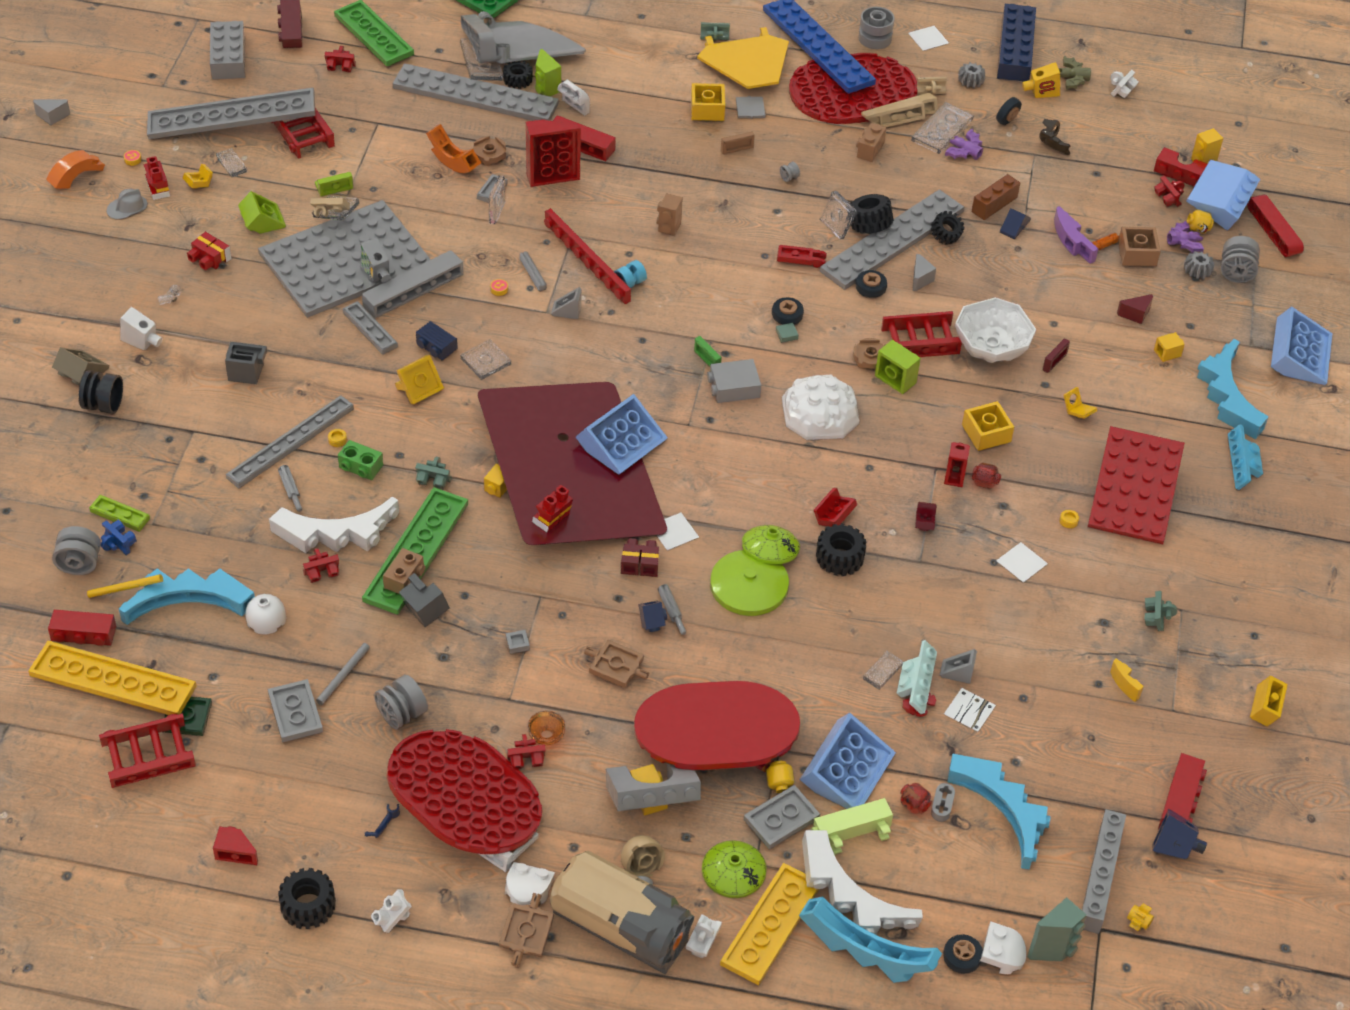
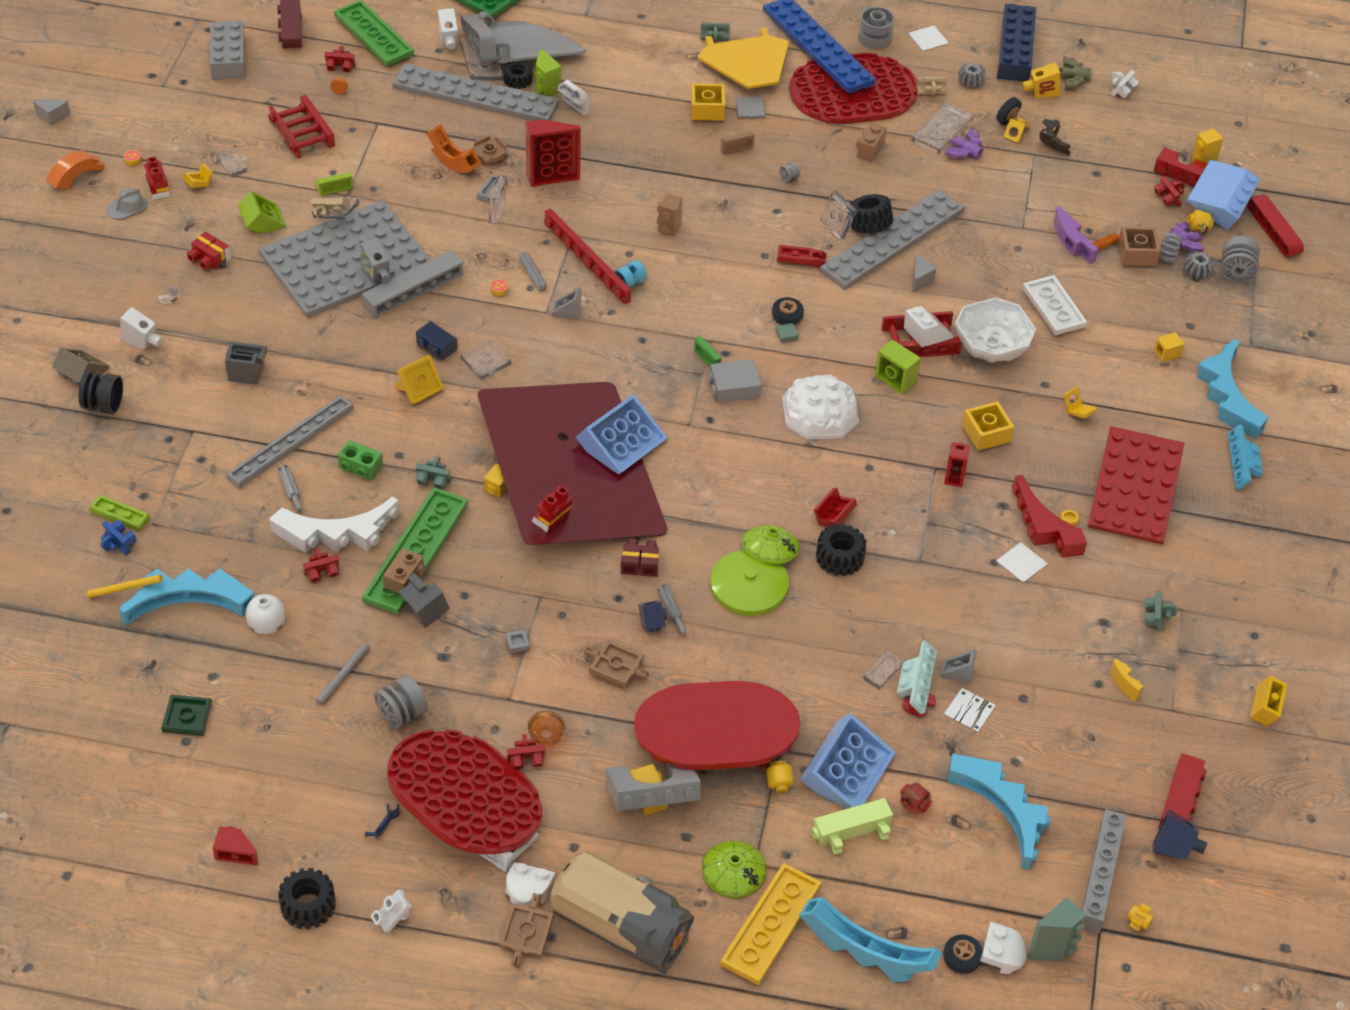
(76, 550): light grey wheel -> none
(82, 627): red brick -> none
(112, 678): yellow plate -> none
(144, 770): red fence -> none
(231, 113): light grey plate -> none
(295, 710): light grey plate -> none
(337, 438): yellow tile -> none
(339, 85): none -> orange tile
(370, 327): light grey tile -> none
(447, 36): none -> white torso
(593, 141): red brick -> none
(642, 856): tan cylinder -> none
(678, 532): white sticker -> none
(703, 936): white hips -> none
(781, 817): light grey plate -> none
(844, 894): white arch -> none
(861, 353): medium nougat plate -> none
(871, 283): black wheel -> none
(903, 111): tan wedge -> none
(925, 327): none -> white slope
(925, 516): dark red bracket -> none
(939, 801): light grey beam -> none
(953, 222): black tyre -> none
(986, 475): clear red head -> none
(995, 197): dark orange brick -> none
(1014, 223): dark blue slope -> none
(1019, 124): none -> yellow bracket
(1045, 526): none -> red arch
(1054, 305): none -> white plate
(1056, 355): dark red tile -> none
(1135, 308): dark red slope -> none
(1170, 247): none -> light grey gear
(1301, 348): light blue slope -> none

